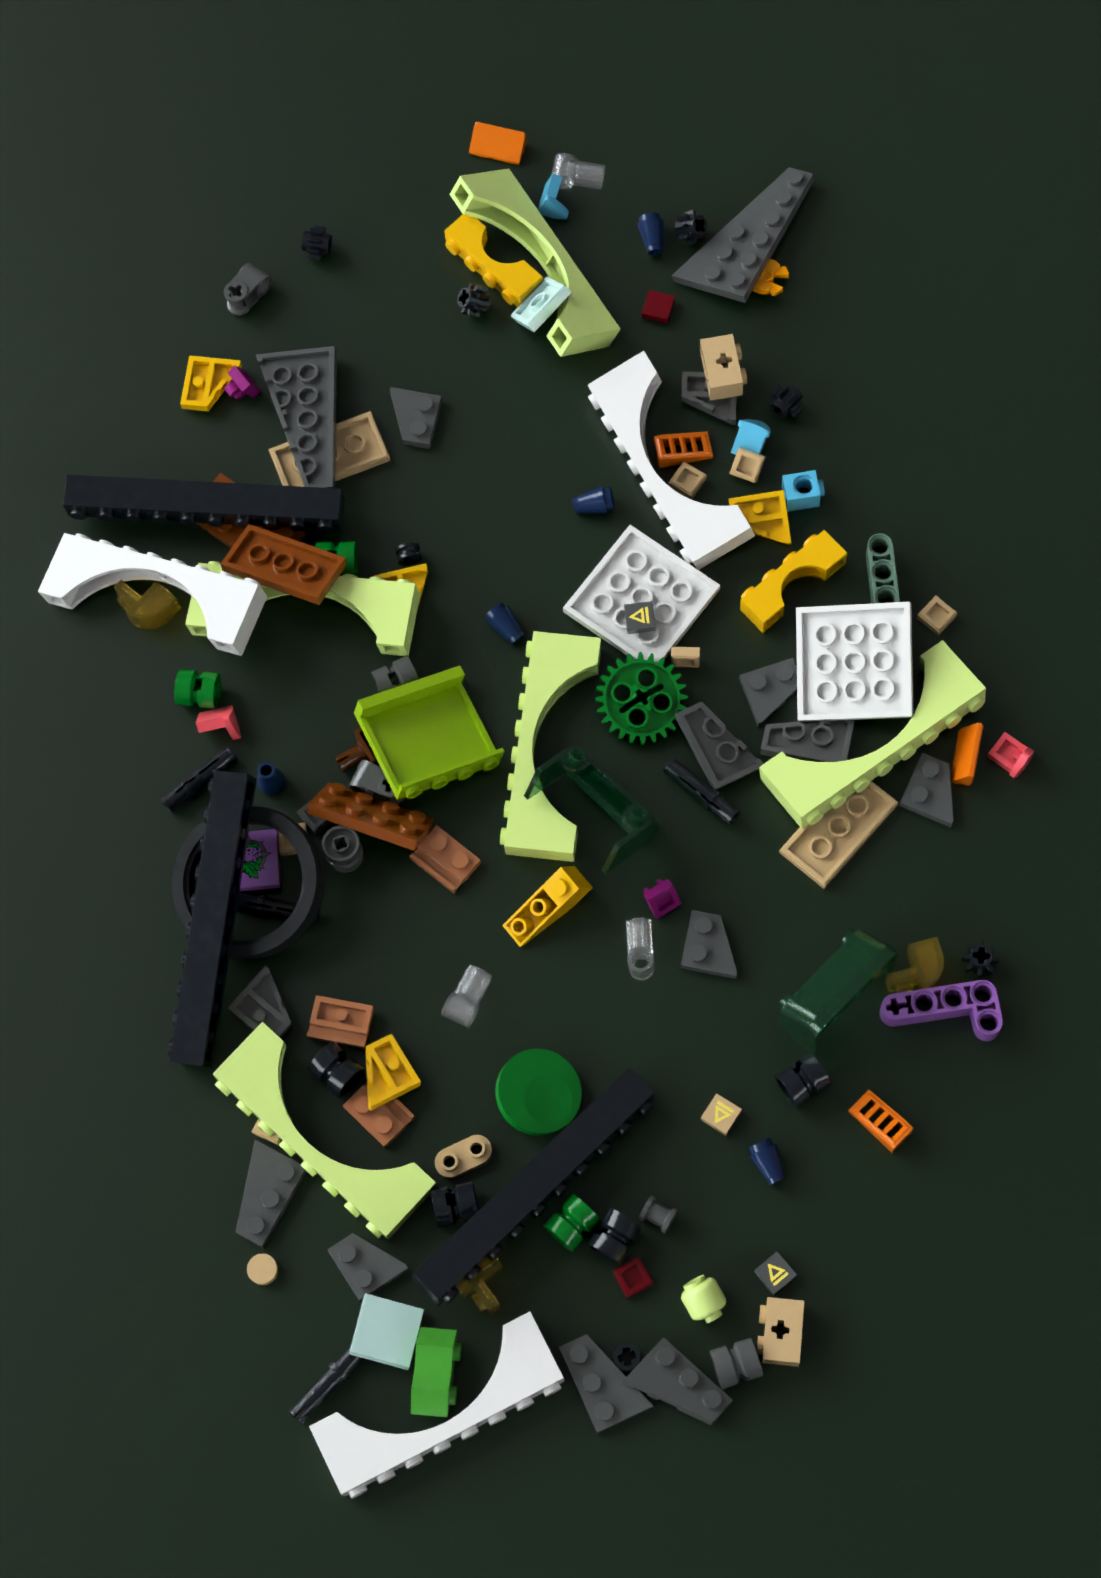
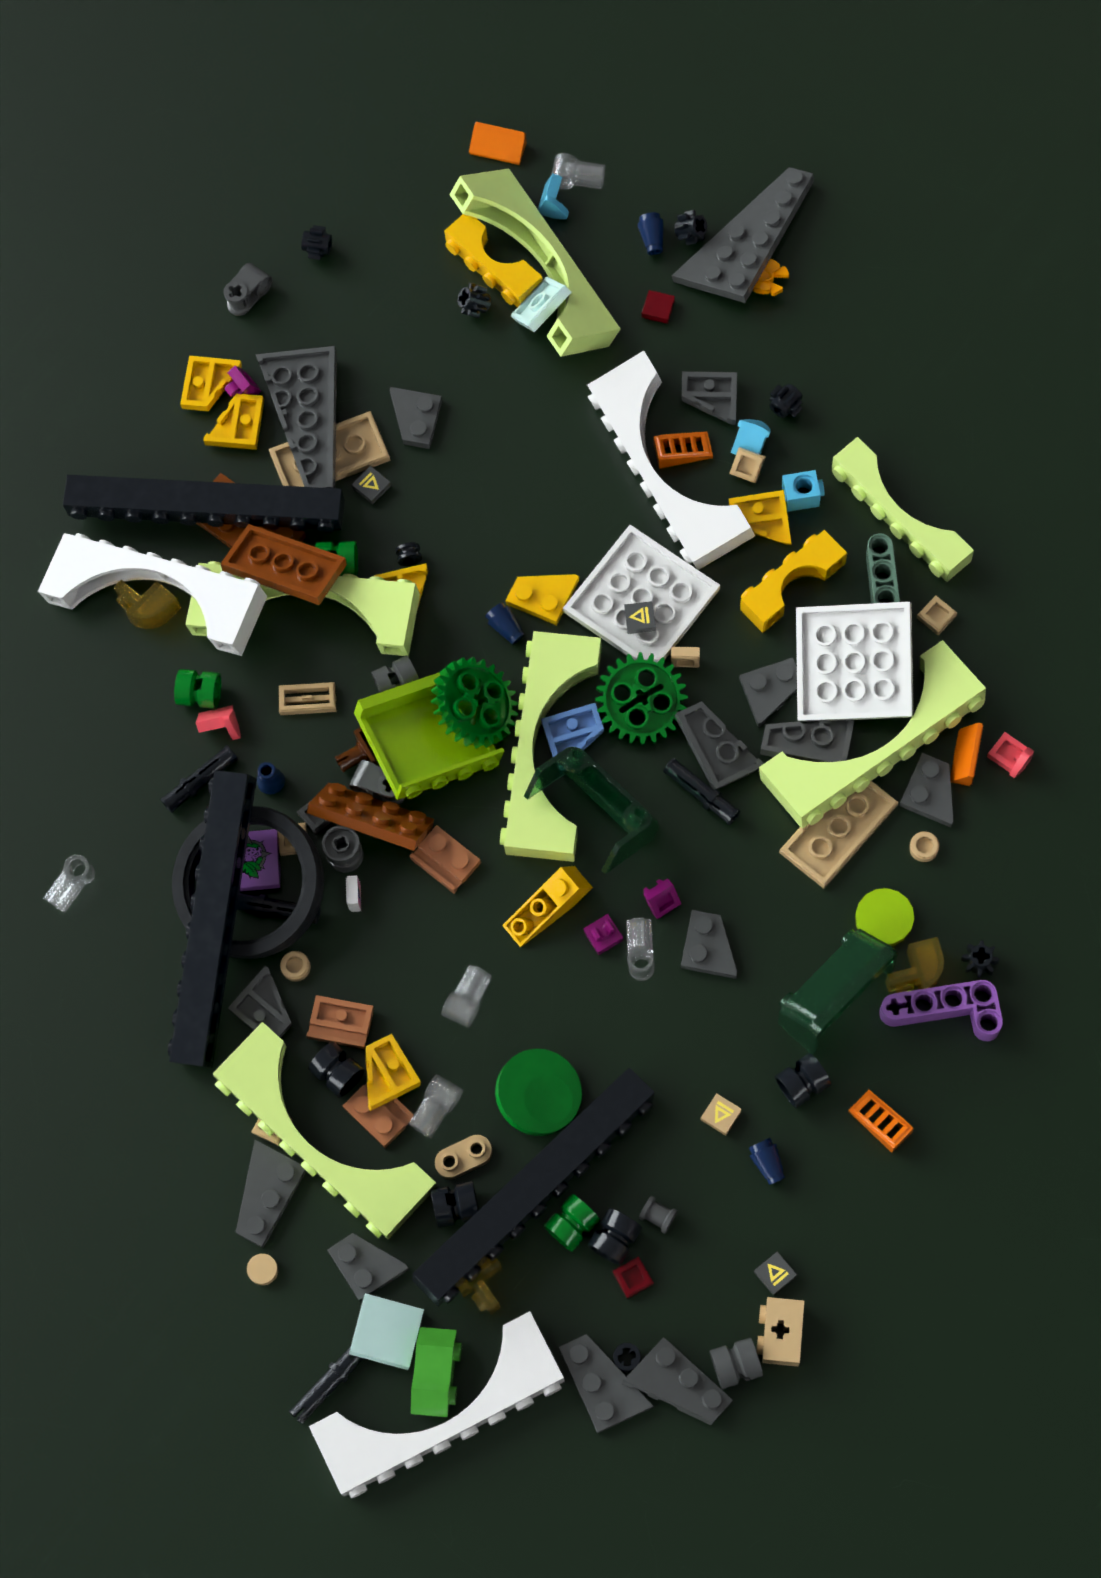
(67, 885): none -> clear piece
(238, 424): none -> yellow wing
(295, 966): none -> tan tile
(308, 708): none -> tan tile
(353, 893): none -> white tile
(371, 485): none -> dark grey tile
(439, 1099): none -> clear piece
(474, 702): none -> green gear
(542, 595): none -> yellow wing
(572, 728): none -> medium blue wing
(595, 501): dark blue cone -> none
(603, 934): none -> magenta tile
(687, 480): tan tile -> none
(703, 1298): yellowish green head -> none
(715, 354): tan brick -> none
(885, 915): none -> lime tile
(924, 846): none -> tan tile
(938, 547): none -> yellowish green arch

